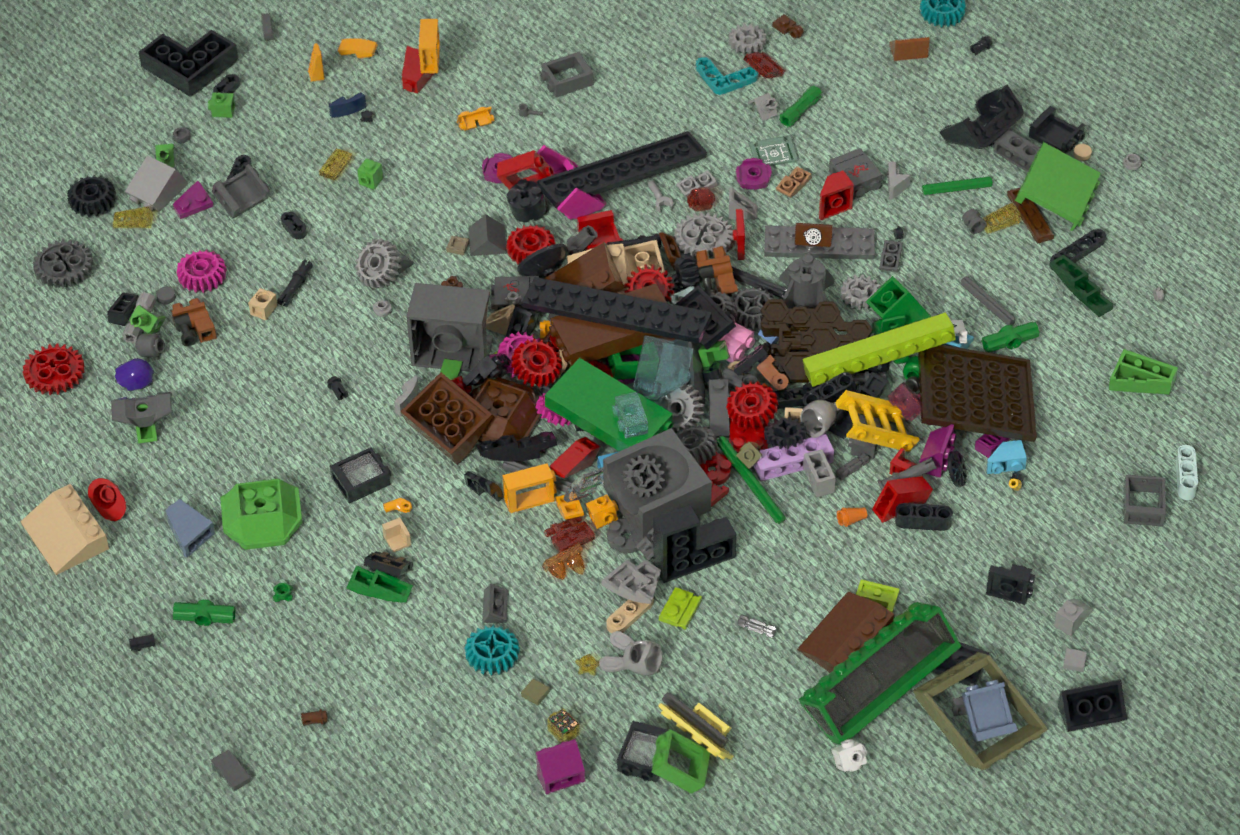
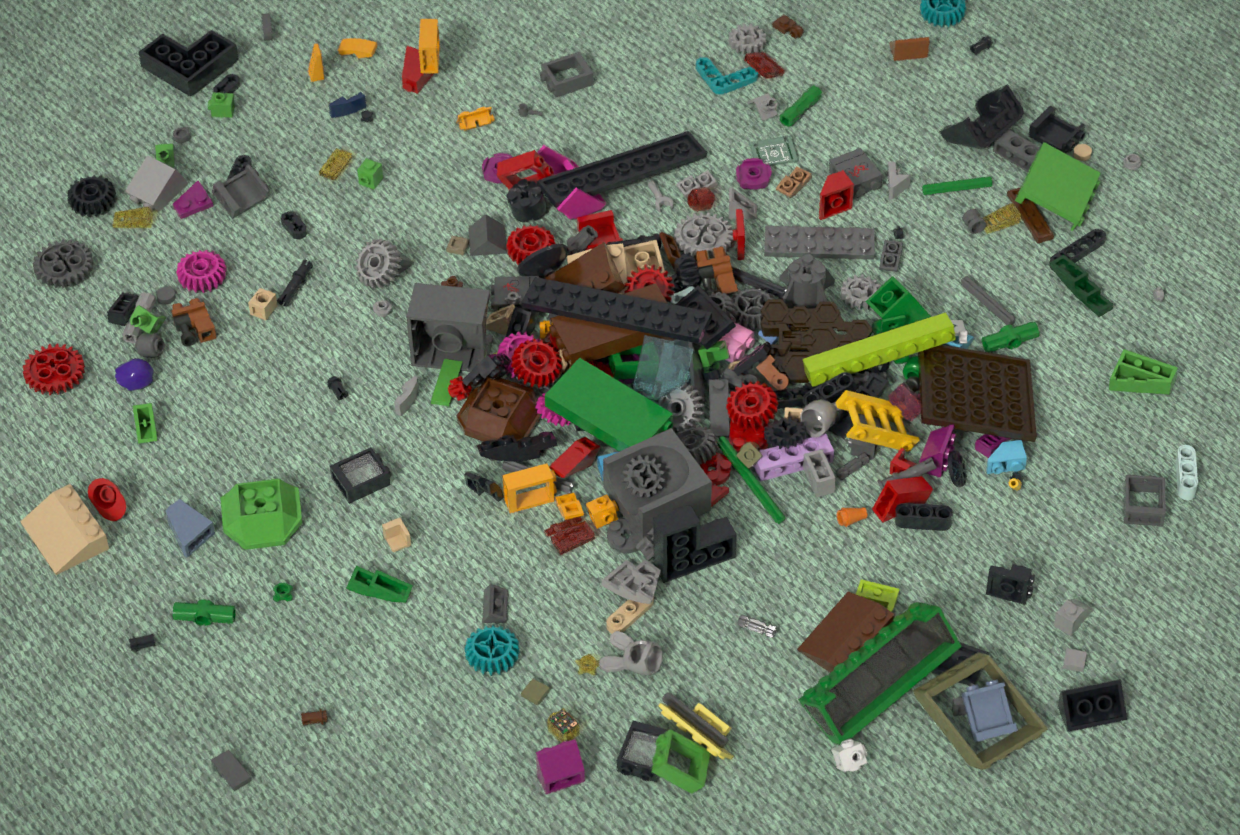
(125, 409): dark grey piece -> none
(387, 563): black plate -> none
(398, 504): light orange arm -> none
(447, 417): reddish brown slope -> none
(571, 556): clear orange tile -> none
(584, 485): clear slope -> none
(630, 405): clear light blue brick -> none
(680, 608): lime plate -> none
(813, 234): reddish brown slope -> none

